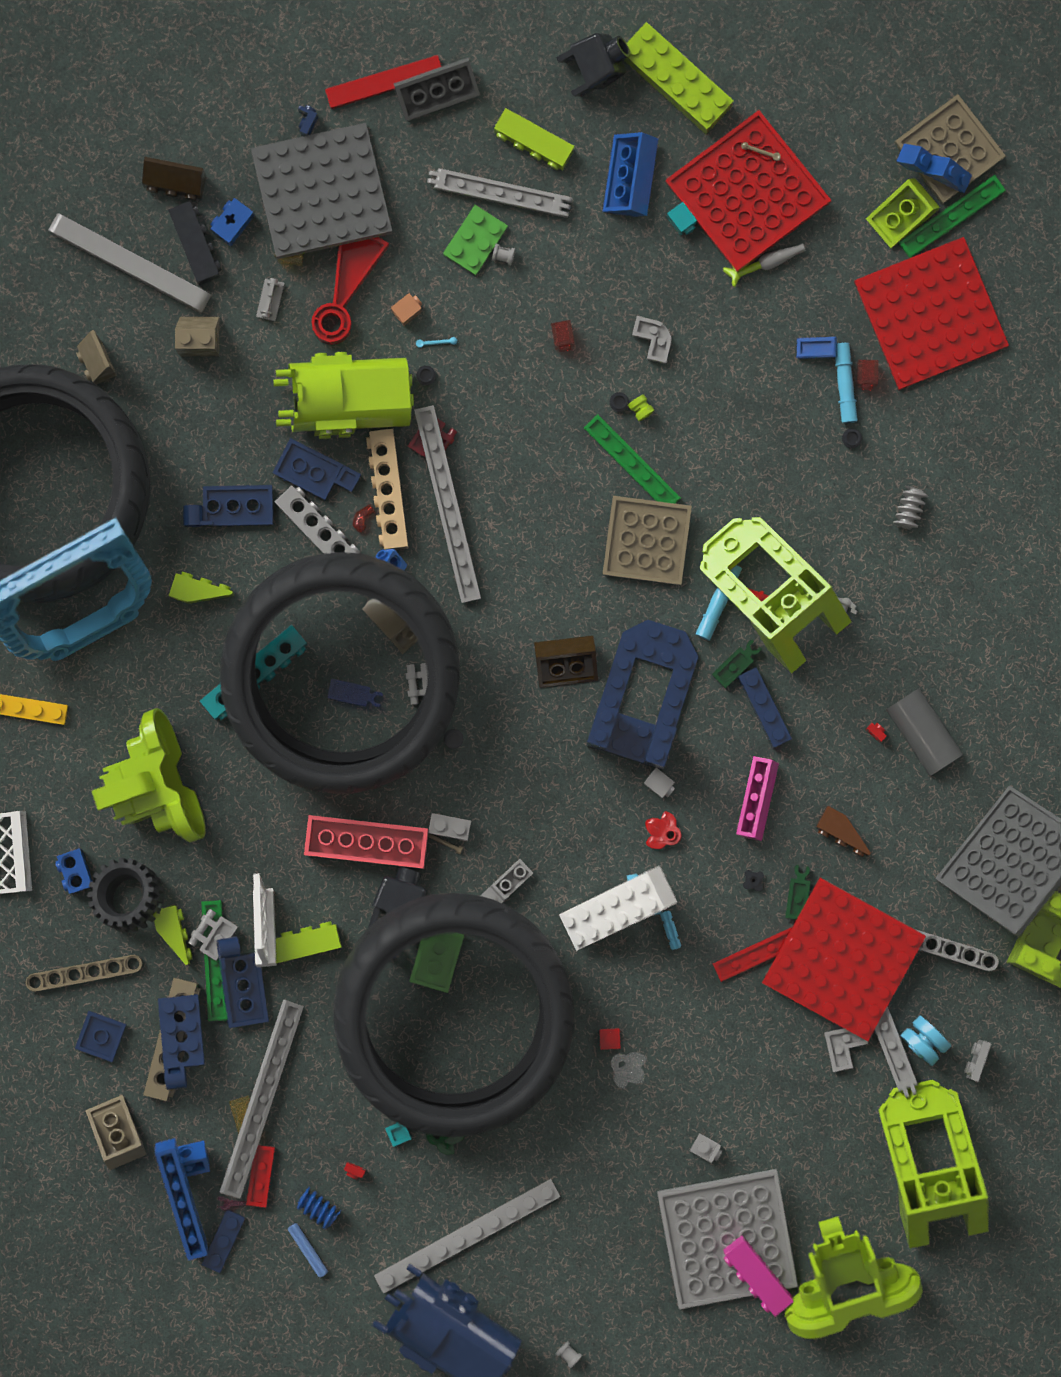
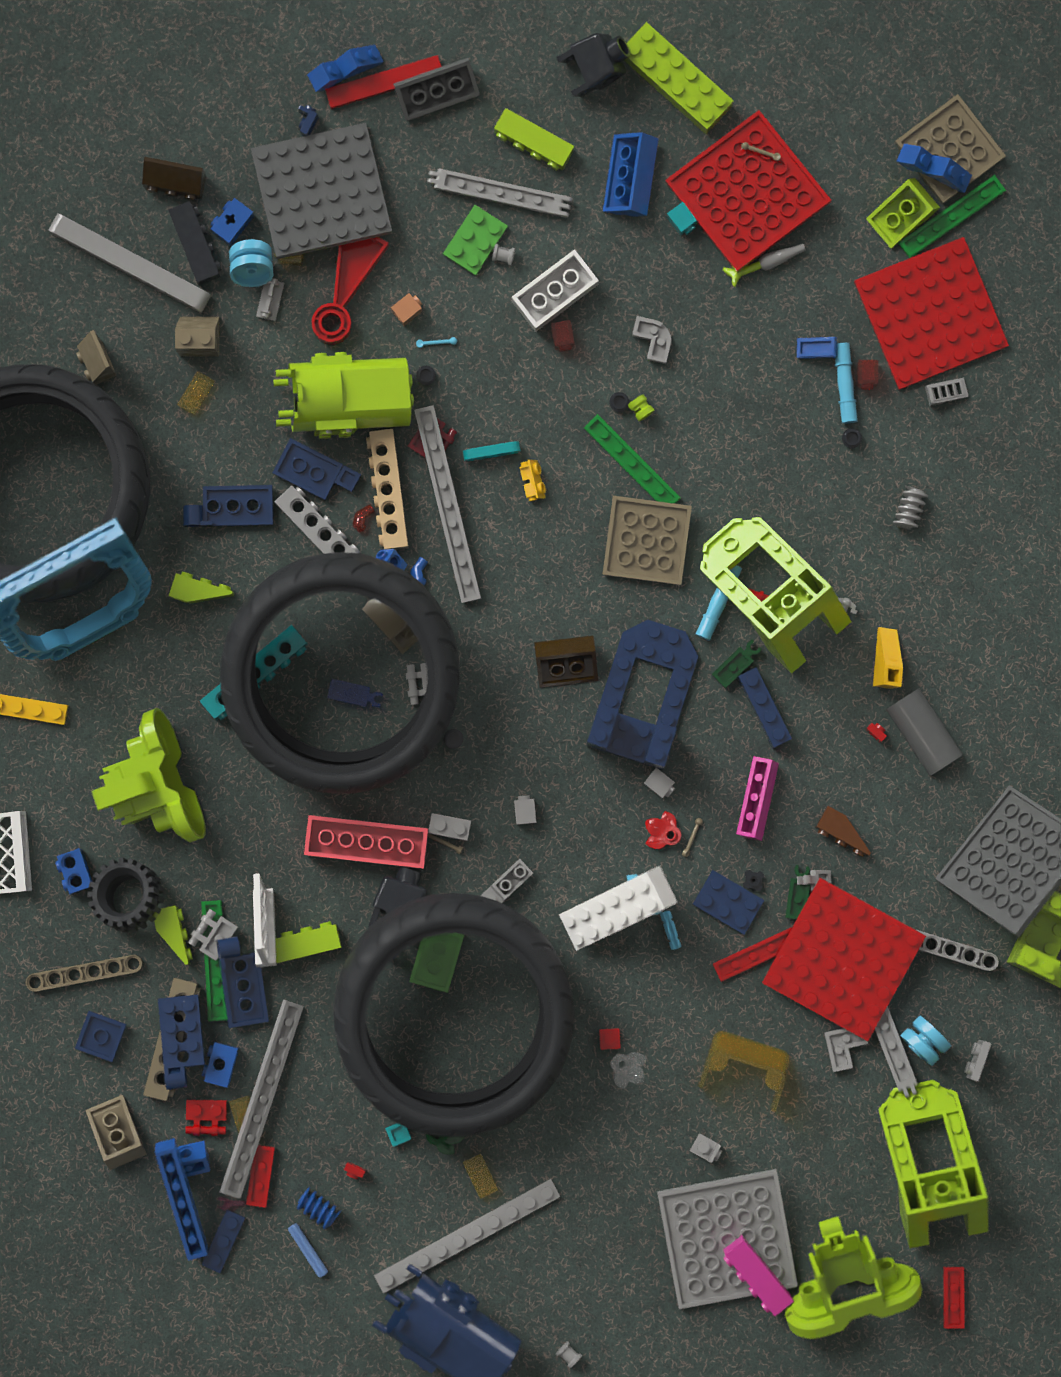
(196, 393): none -> clear yellow plate
(206, 1110): none -> red plate
(226, 1053): none -> blue brick
(251, 263): none -> medium azure wheel
(347, 65): none -> blue arch
(416, 570): none -> blue arm
(480, 1176): none -> clear yellow plate
(491, 451): none -> teal beam
(525, 810): none -> light grey brick
(531, 471): none -> yellow hinge
(555, 290): none -> white brick
(698, 822): none -> dark tan hinge
(728, 902): none -> dark blue plate
(728, 1045): none -> clear yellow windscreen
(814, 877): none -> light grey plate
(888, 660): none -> yellow slope
(931, 395): none -> light grey slope
(953, 1297): none -> red plate

